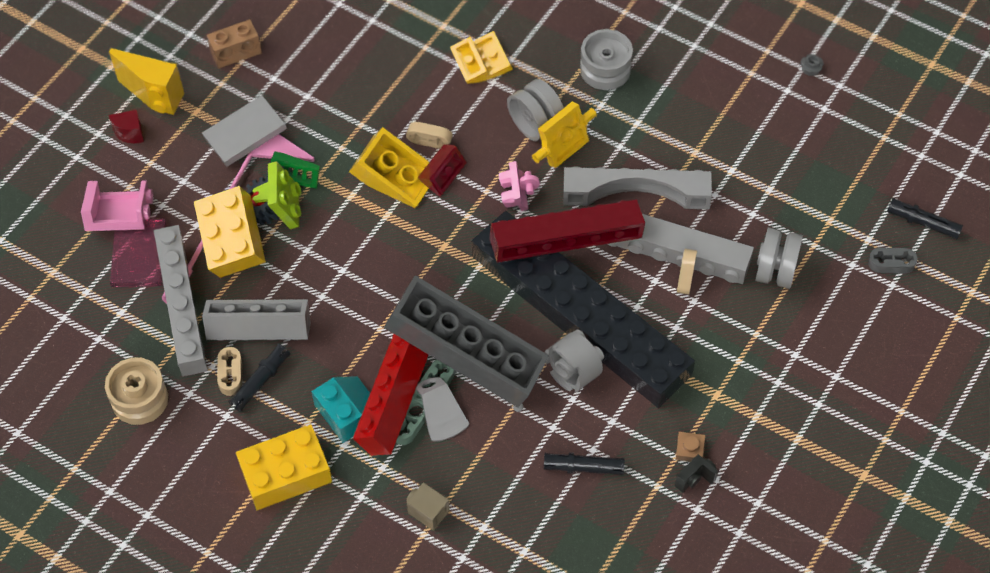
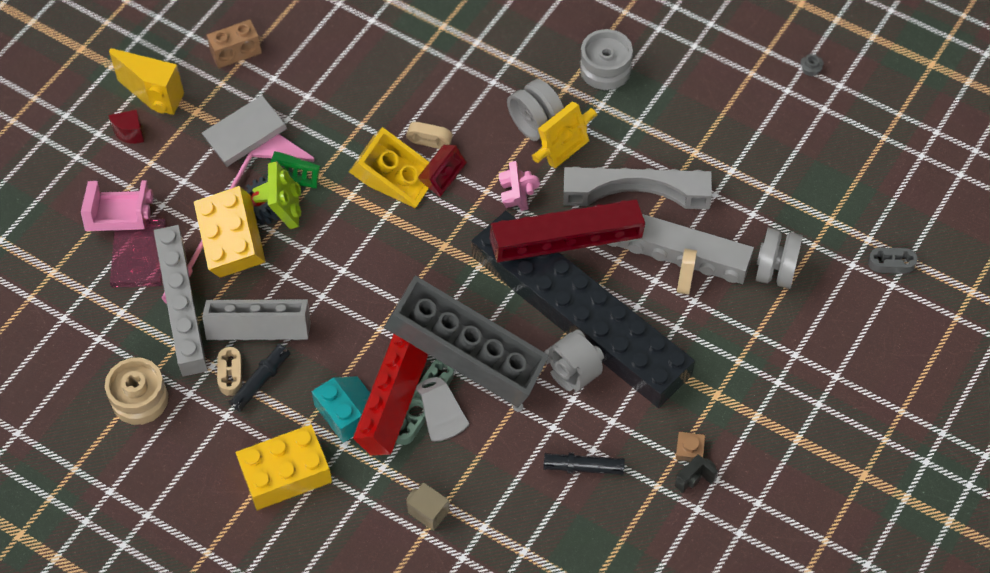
(481, 58): yellow slope -> none
(924, 218): black pin -> none

